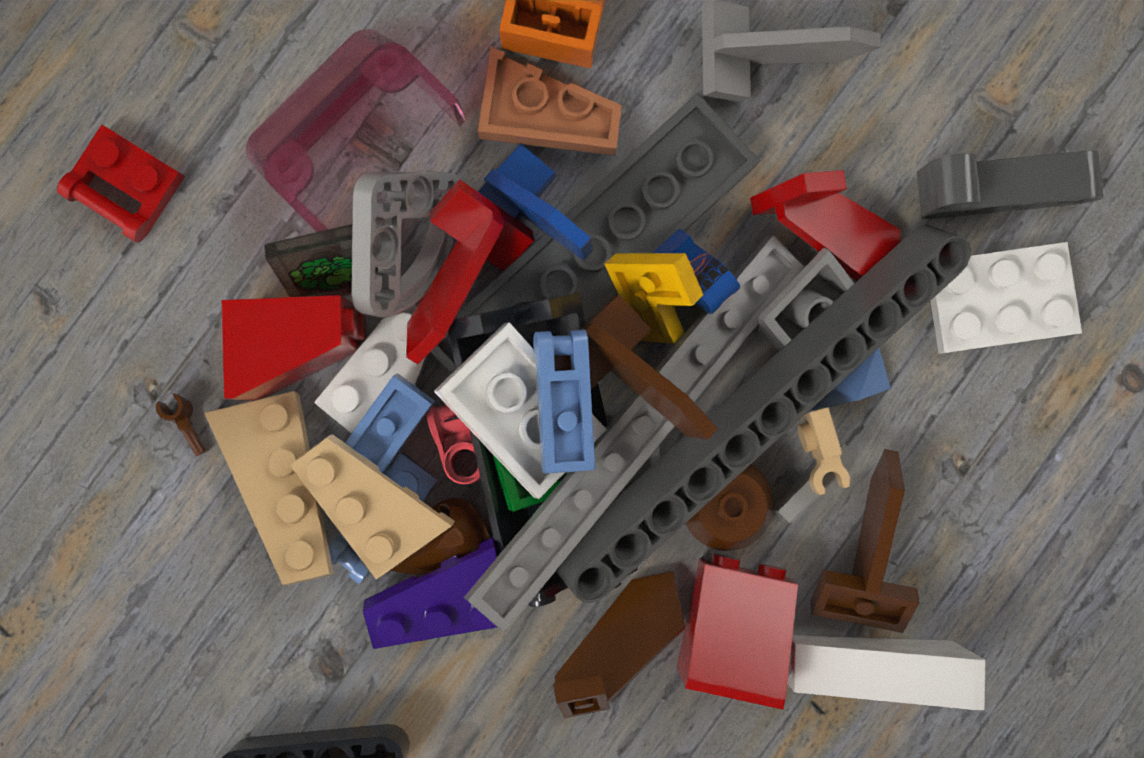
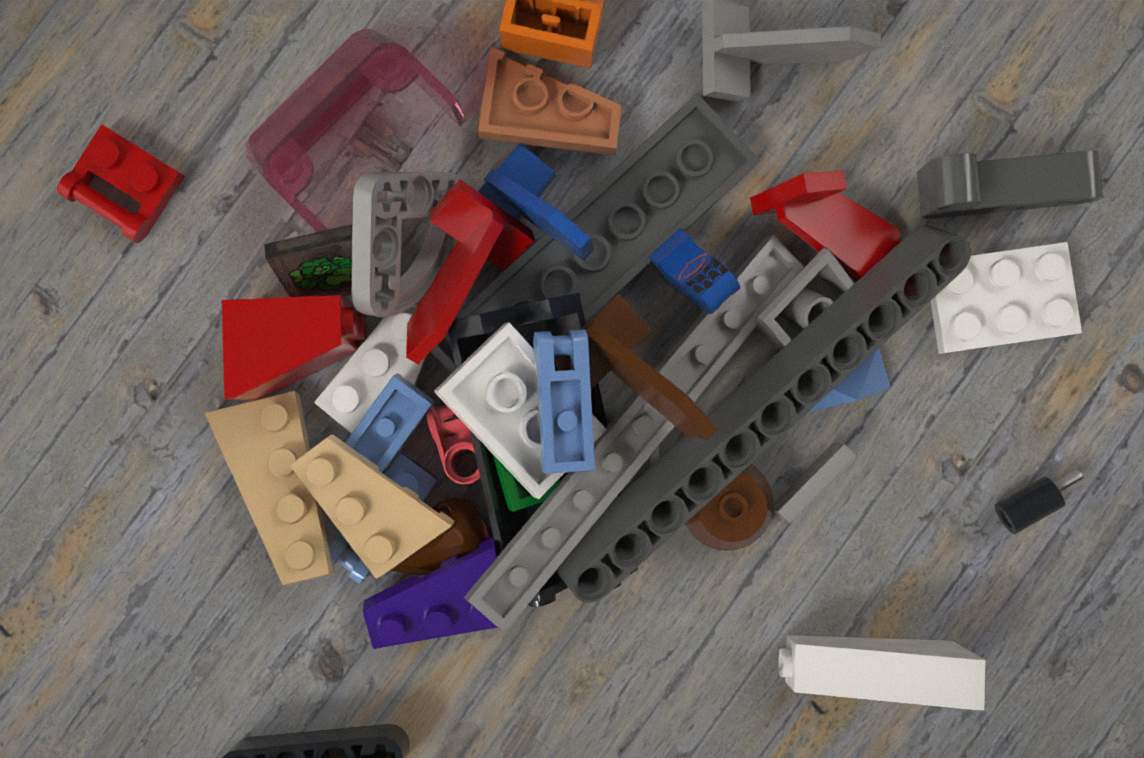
(182, 420): reddish brown hand -> none
(620, 645): reddish brown piece -> none
(652, 288): yellow plate -> none
(739, 632): slope -> none
(819, 437): tan plate -> none
(864, 595): reddish brown piece -> none
(1036, 501): none -> black piece

